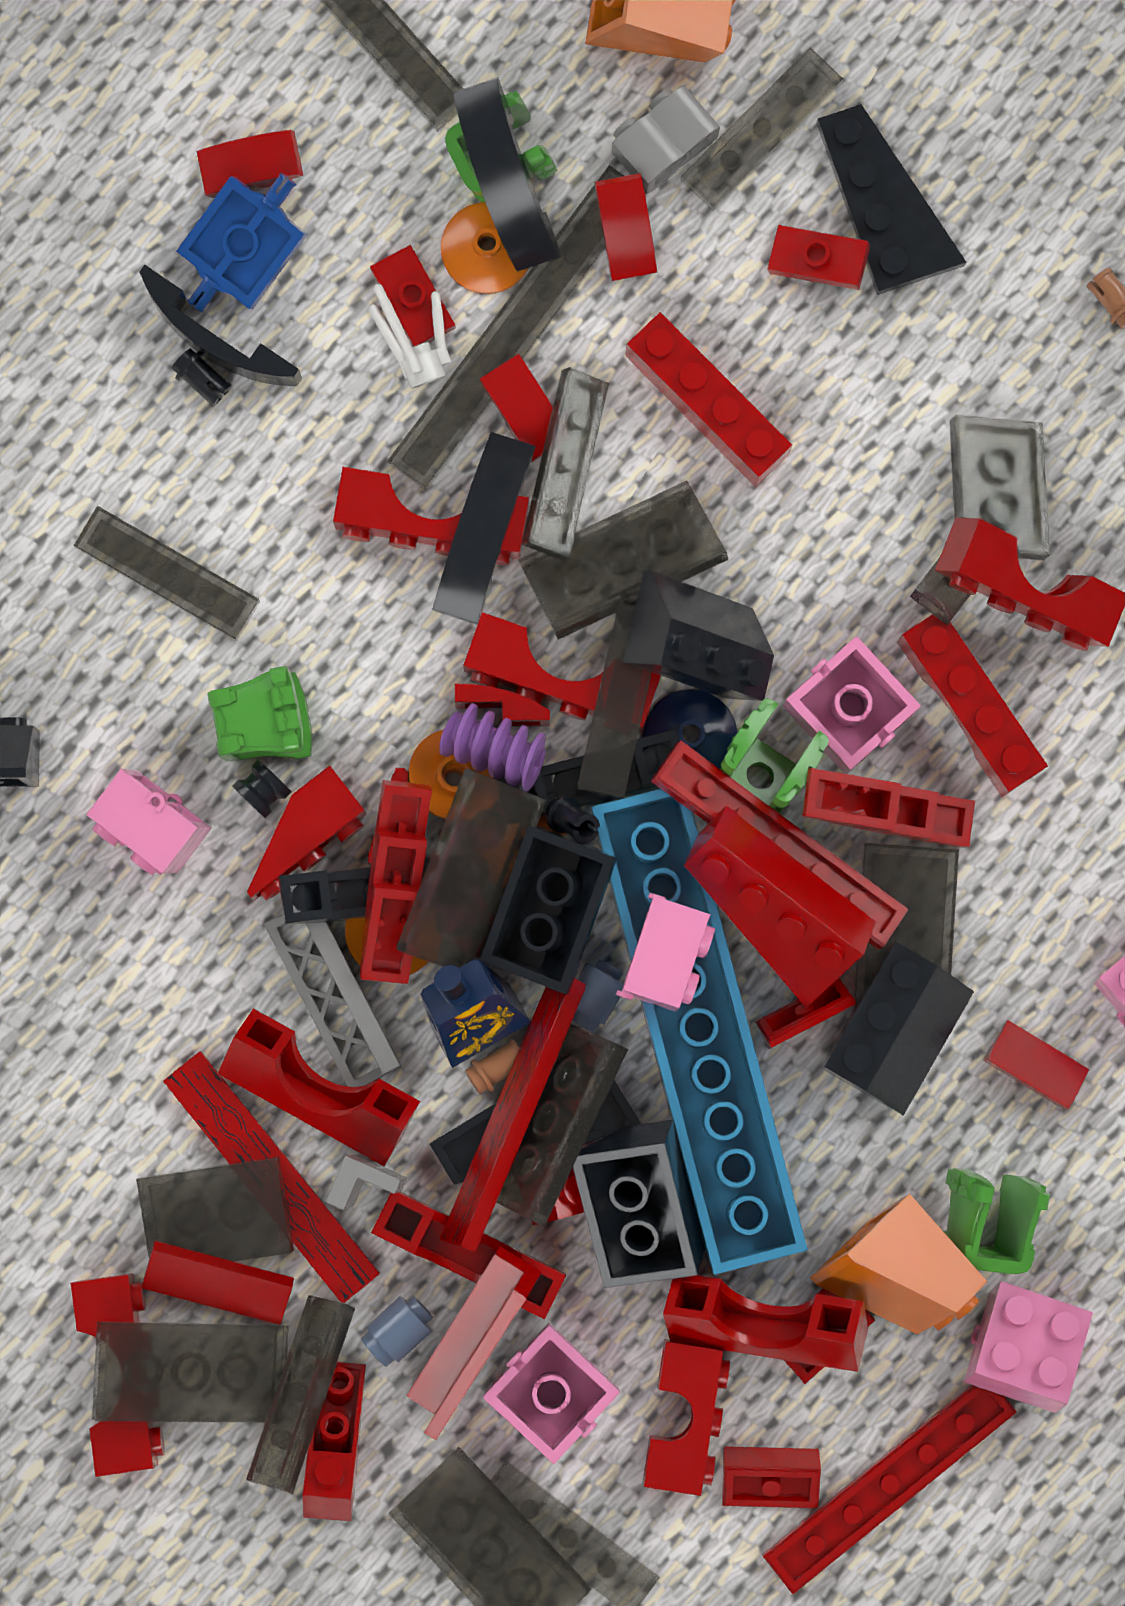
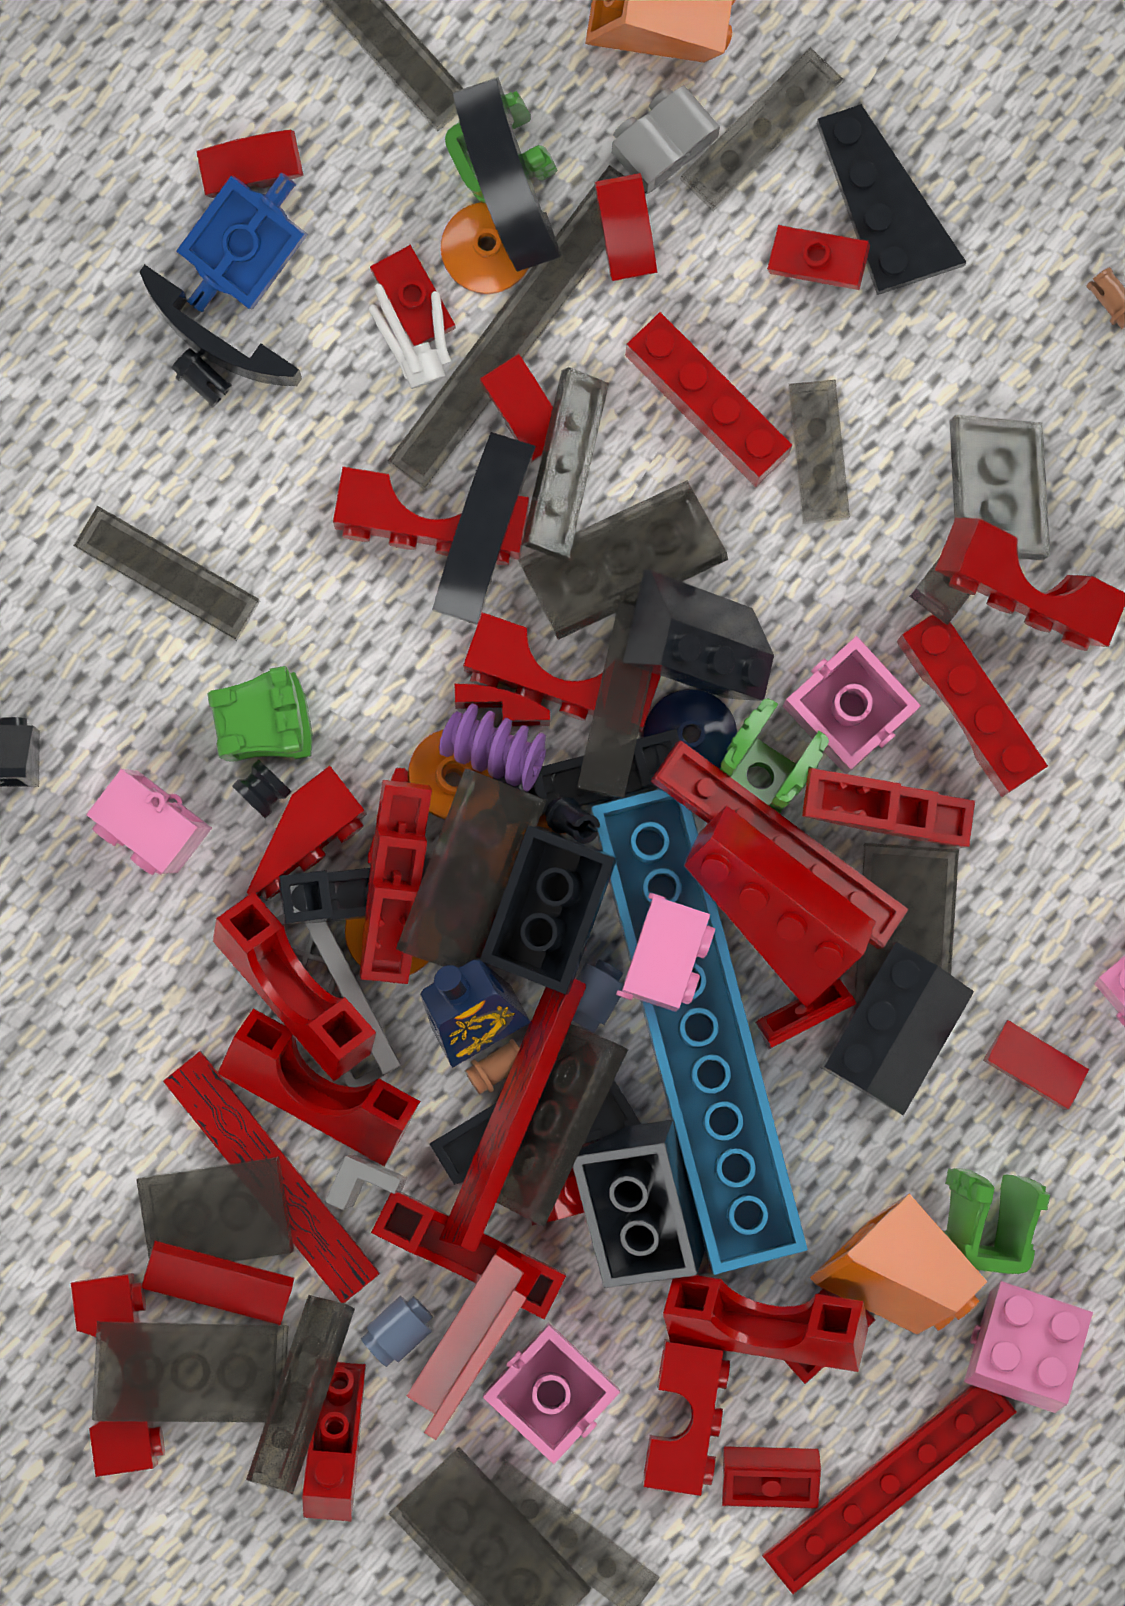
(262, 954): none -> red arch
(818, 451): none -> clear smoke tile

